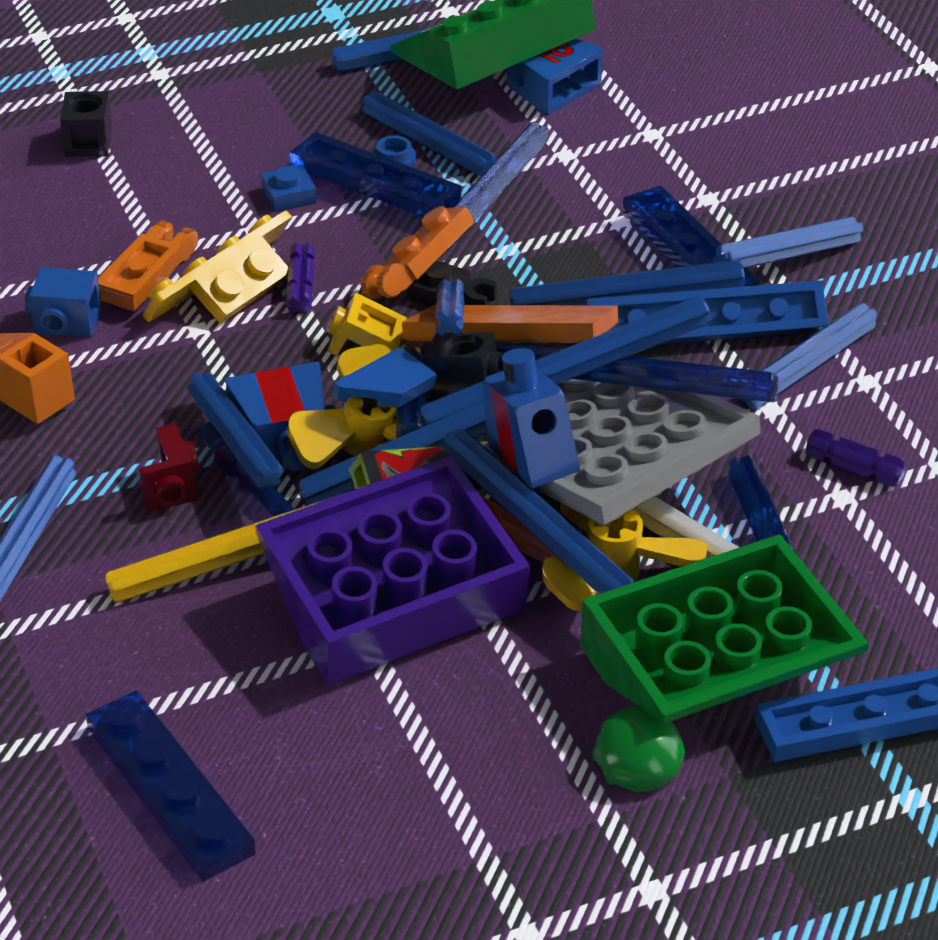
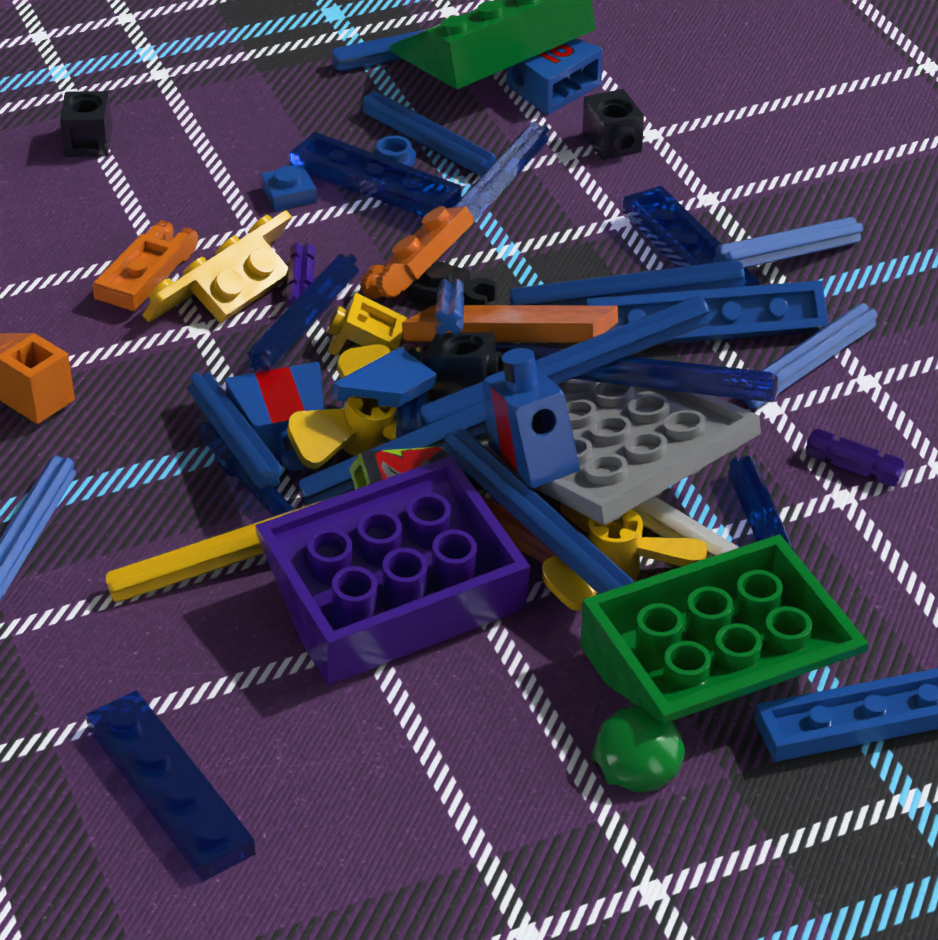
(64, 302): blue brick -> none
(172, 479): dark red bracket -> none
(302, 313): none -> clear blue axle
(613, 124): none -> black brick

